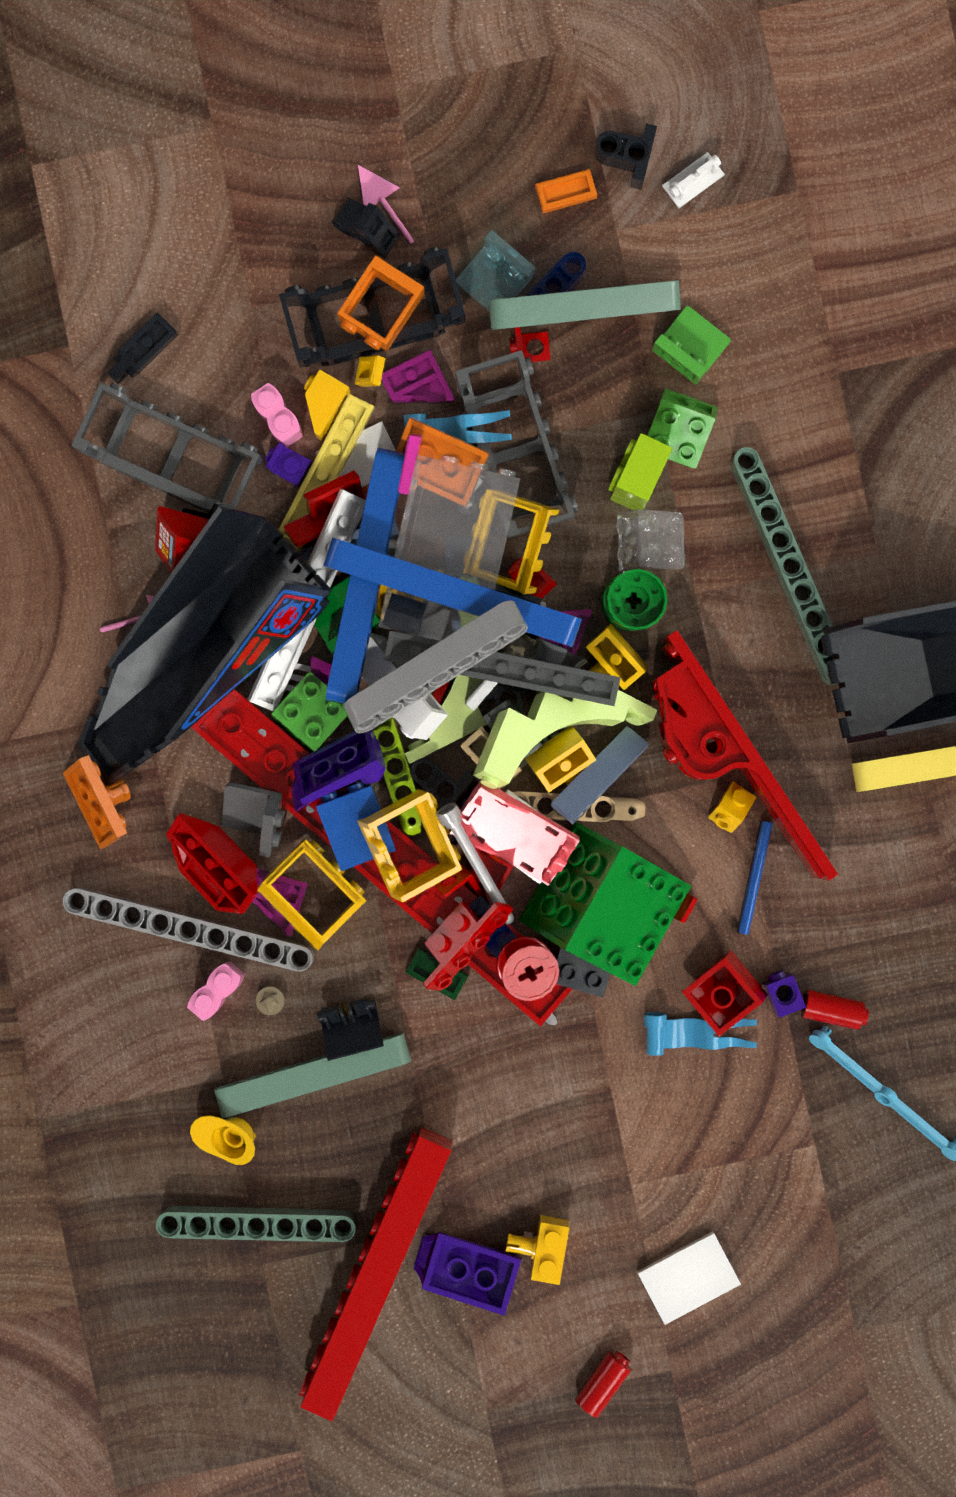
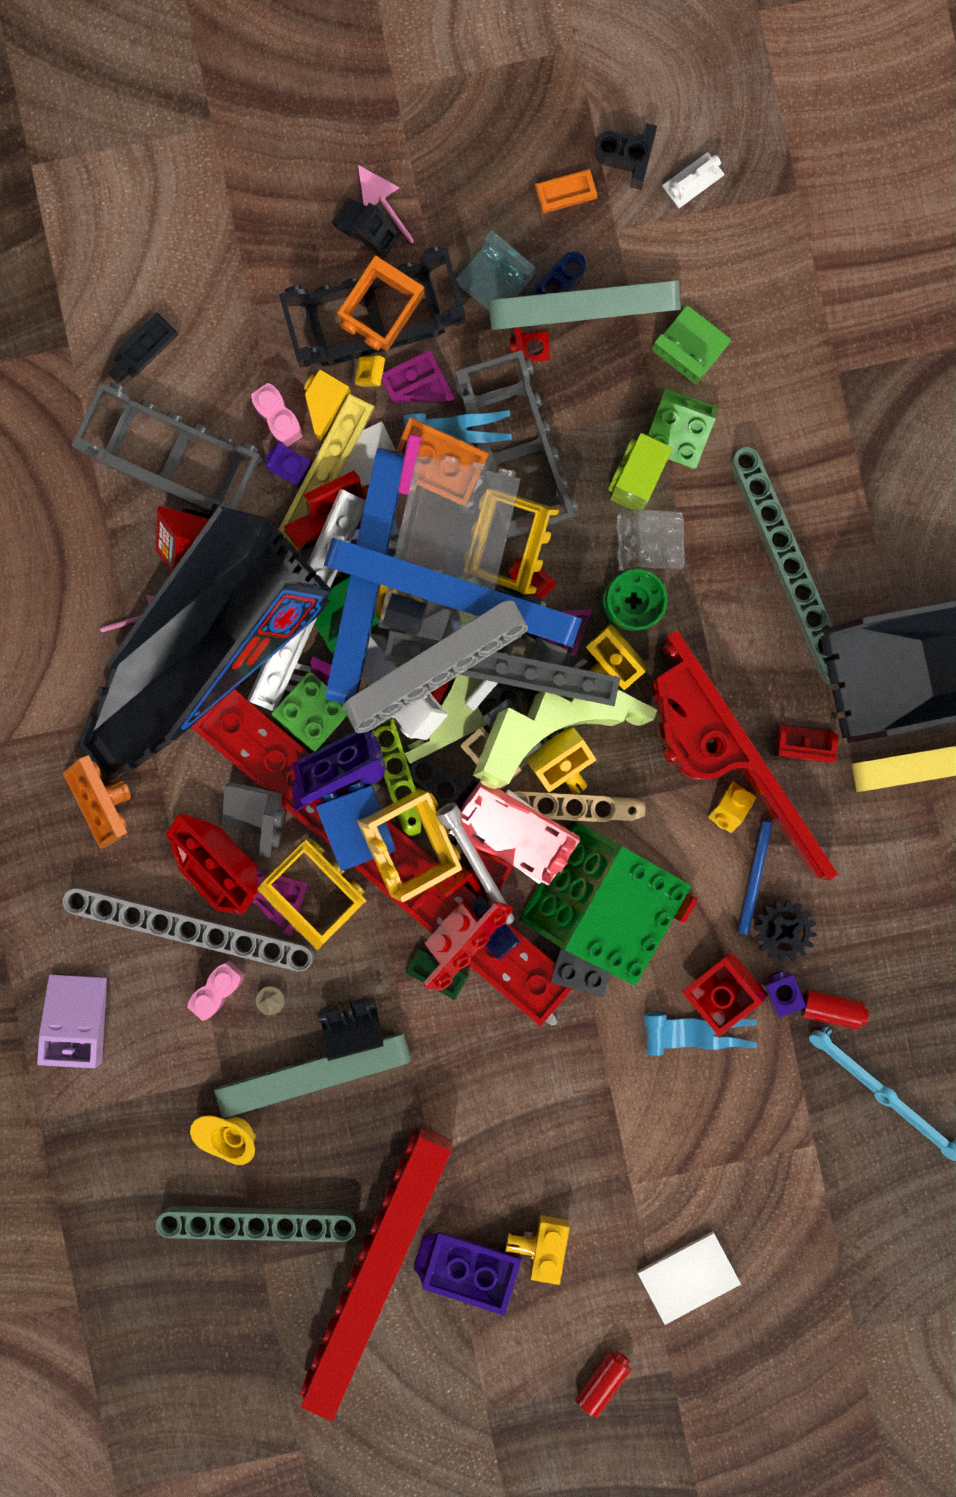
(73, 1022): none -> lavender slope
(536, 981): piece -> none
(599, 775): sand blue tile -> none
(796, 922): none -> black gear
(806, 744): none -> red hinge

